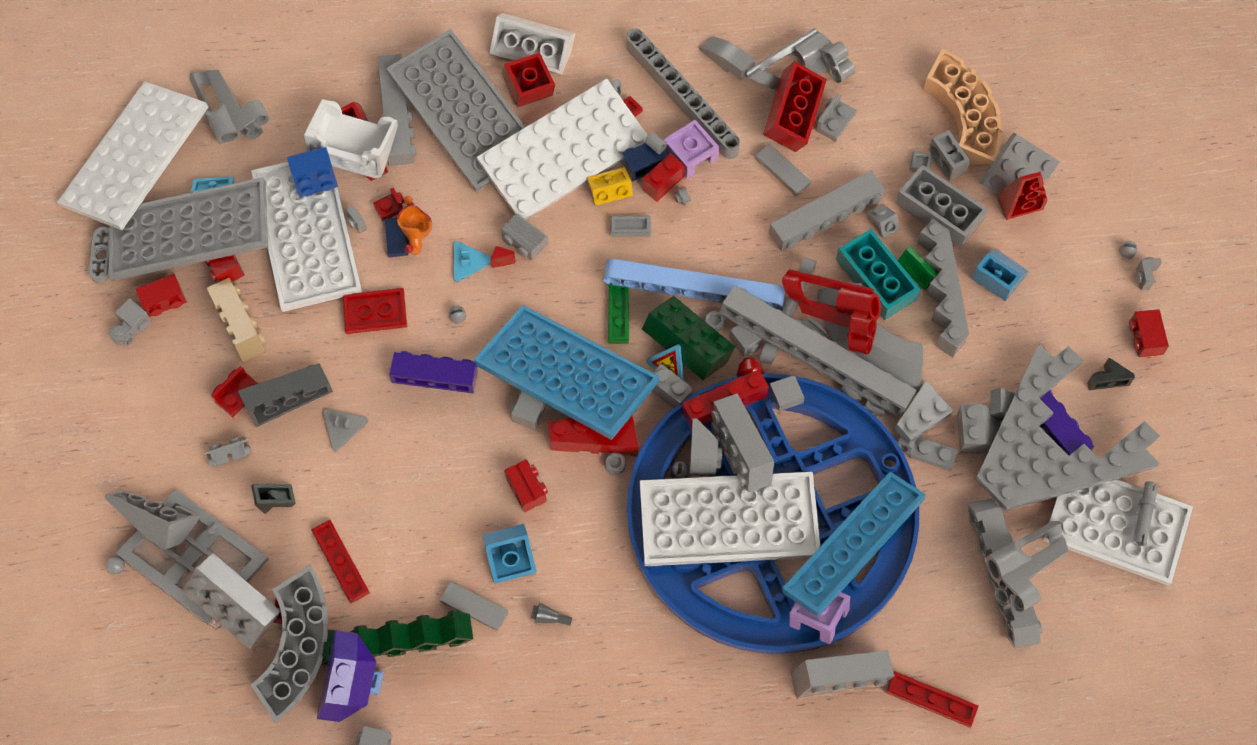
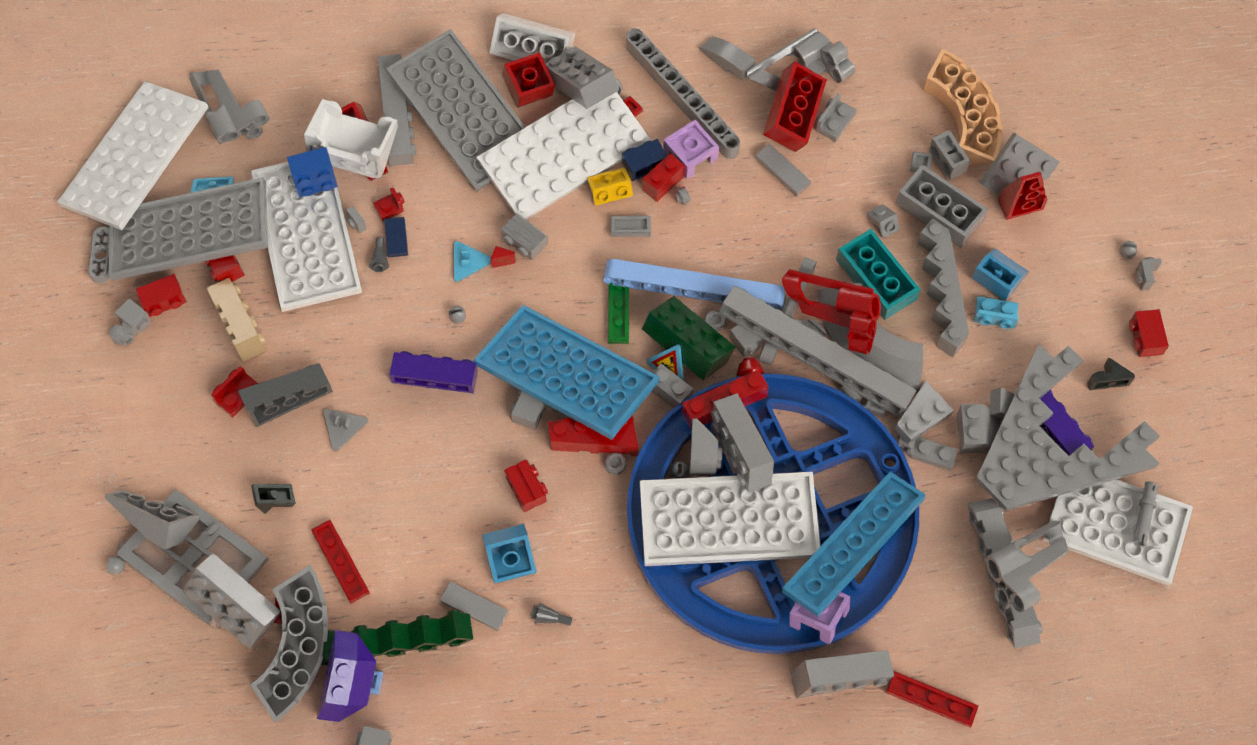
(236, 448): light grey hinge -> none
(374, 311): red tile -> none
(379, 259): none -> dark grey cone
(414, 225): orange piece -> none
(582, 77): none -> light grey brick
(655, 143): light grey hinge -> none
(786, 393): light grey piece -> none
(826, 211): light grey brick -> none
(917, 267): green tile -> none
(996, 312): none -> medium azure bracket

